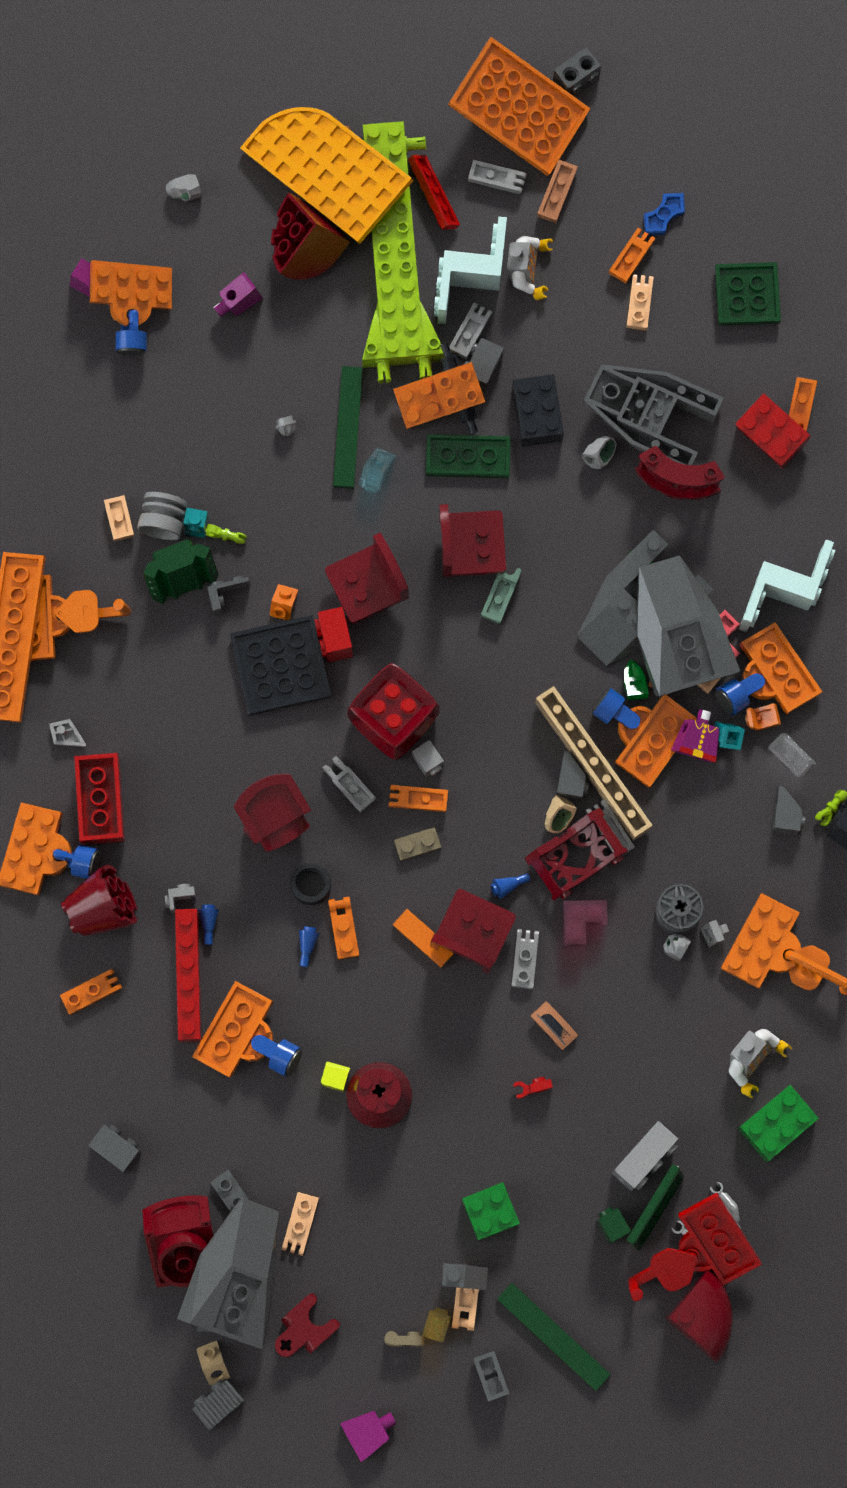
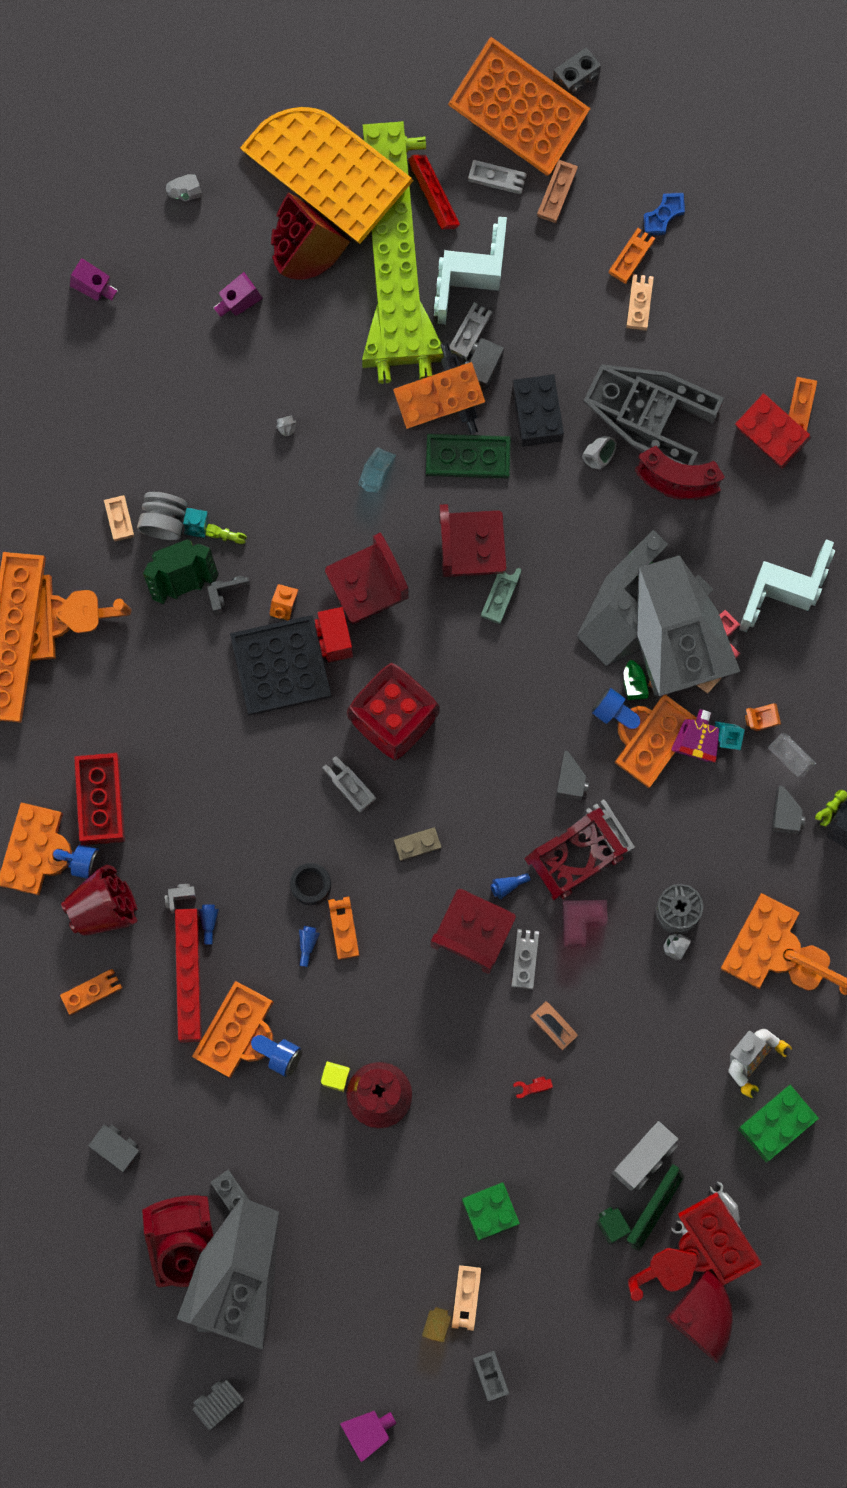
(66, 734): light grey piece -> none
(131, 295): orange plate -> none
(211, 1361): tan bracket -> none
(273, 811): dark red piece -> none
(300, 1222): light nougat hinge -> none
(302, 1331): dark red piece -> none
(347, 427): dark green tile -> none
(412, 1339): dark tan plate -> none
(419, 798): orange hinge -> none
(421, 937): orange tile -> none
(428, 759): light grey brick -> none
(464, 1276): dark grey slope -> none
(522, 264): torso -> none
(553, 1336): dark green tile -> none
(559, 814): tan rock -> none
(593, 763): tan brick -> none
(714, 933): light grey tile -> none
(747, 293): dark green plate -> none
(772, 673): orange plate -> none

